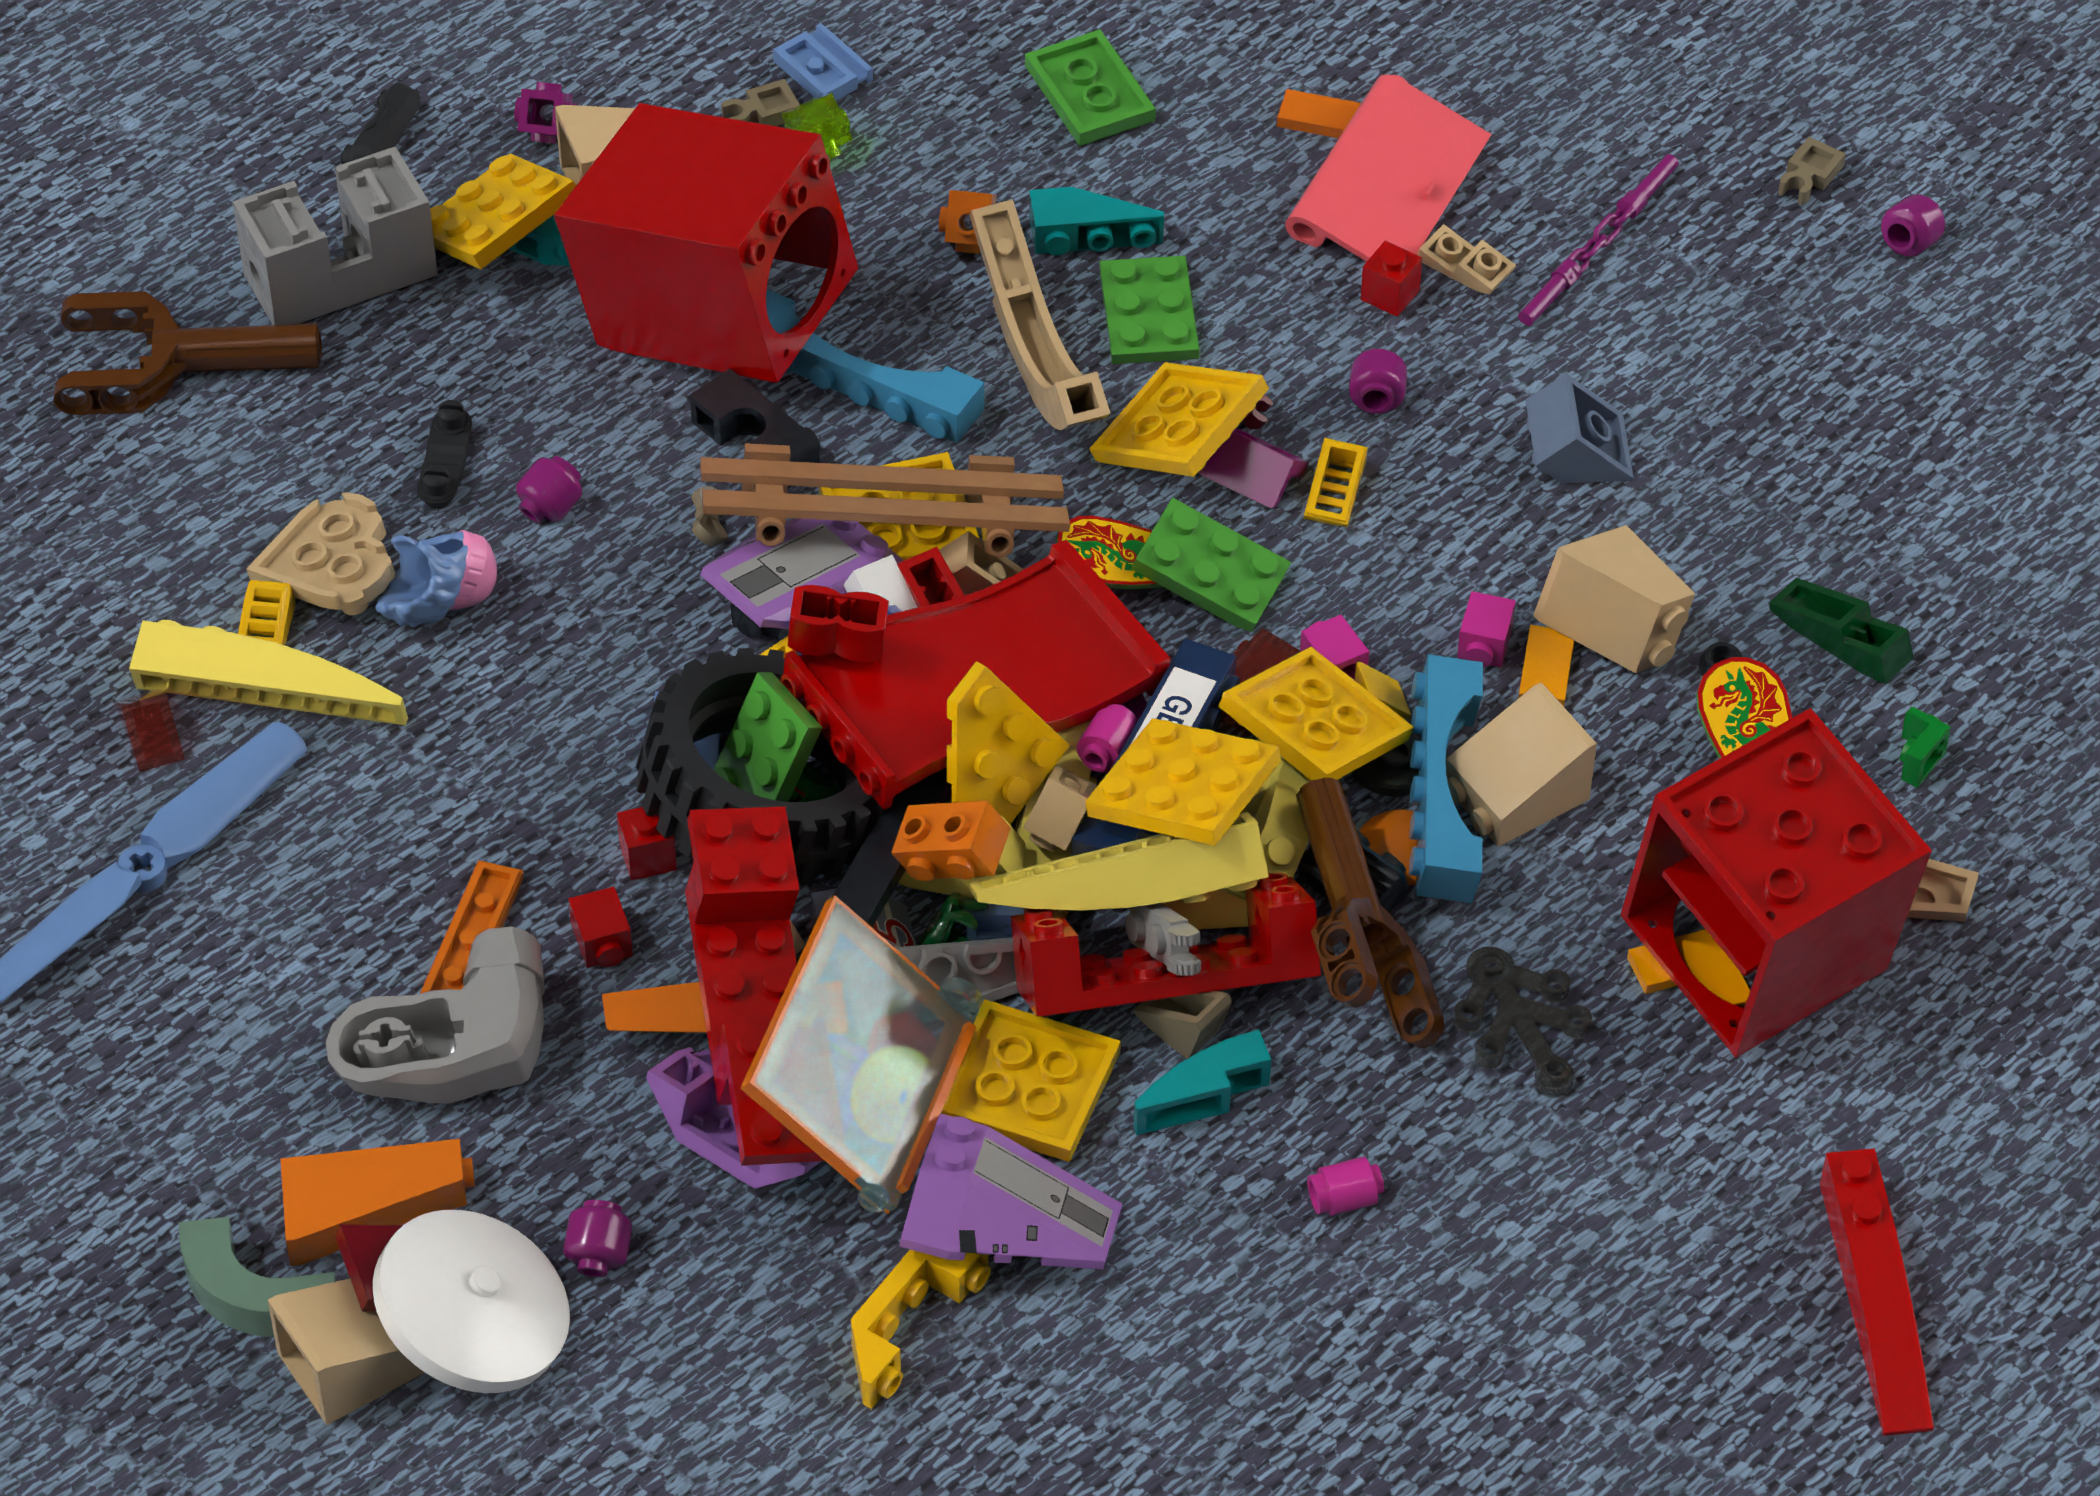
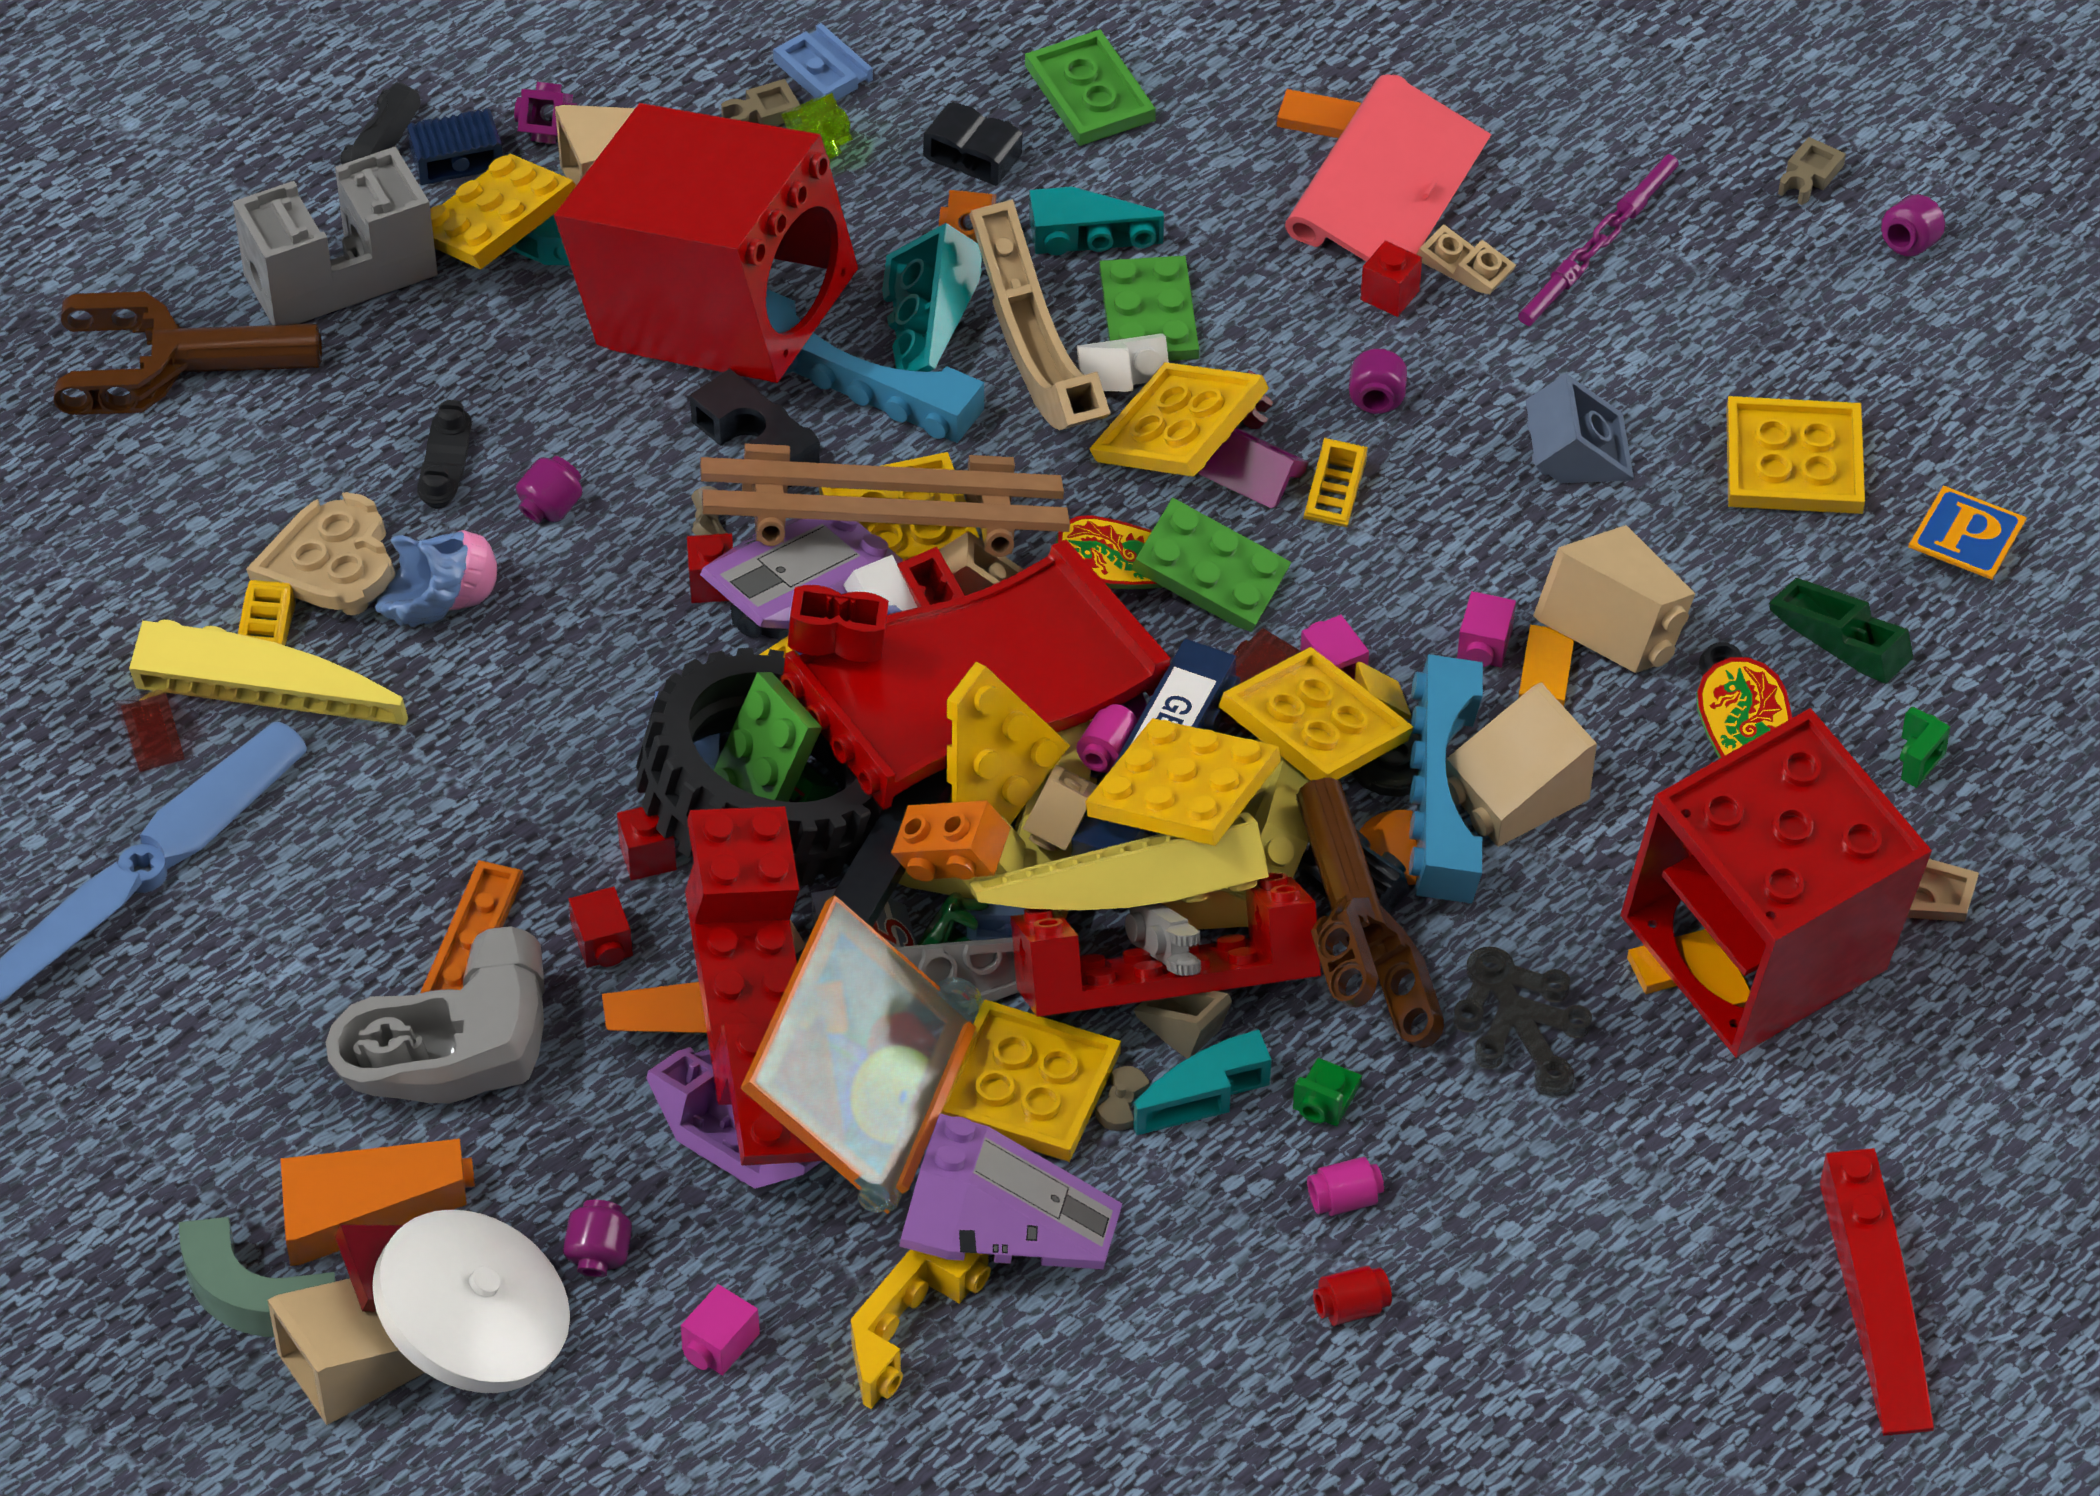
(454, 146): none -> dark blue brick
(702, 551): none -> red brick
(719, 1330): none -> dark pink brick
(929, 293): none -> teal wedge
(973, 144): none -> black brick
(1124, 360): none -> white slope
(1126, 1085): none -> dark tan piece
(1325, 1092): none -> green bracket
(1352, 1294): none -> red brick
(1795, 455): none -> yellow plate
(1967, 532): none -> piece

